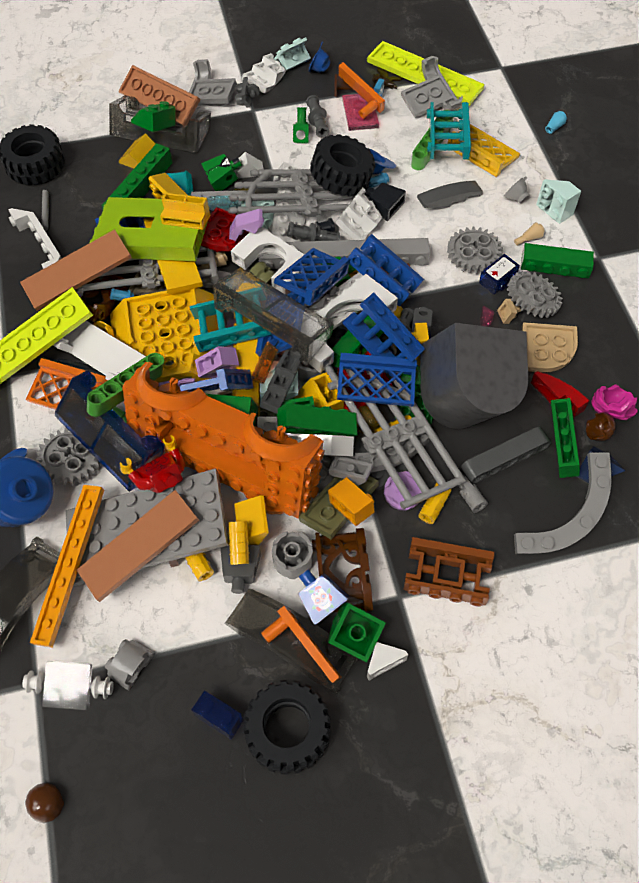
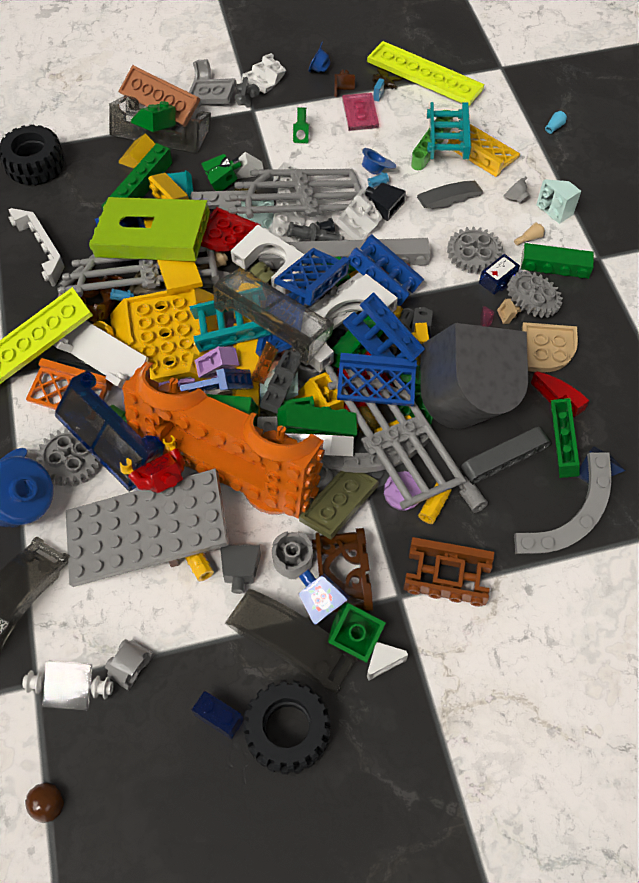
(45, 209): light grey bar -> none
(66, 567): light orange plate -> none
(75, 269): nougat tile -> none
(111, 393): bright green beam -> none
(137, 545): nougat tile -> none
(185, 211): yellow piece -> none
(221, 202): clear light blue beam -> none
(238, 542): yellow axle -> none
(246, 221): lavender slope -> none
(254, 513): yellow slope -> none
(289, 620): orange piece -> none
(293, 54): light aqua bracket -> none
(317, 116): dark grey piece -> none
(342, 165): black tyre -> none
(351, 501): light orange brick -> none
(353, 469): light grey slope -> none
(374, 100): orange piece -> none
(434, 90): light grey piece -> none
(600, 427): reddish brown hair -> none
(615, 402): dark pink hair -> none

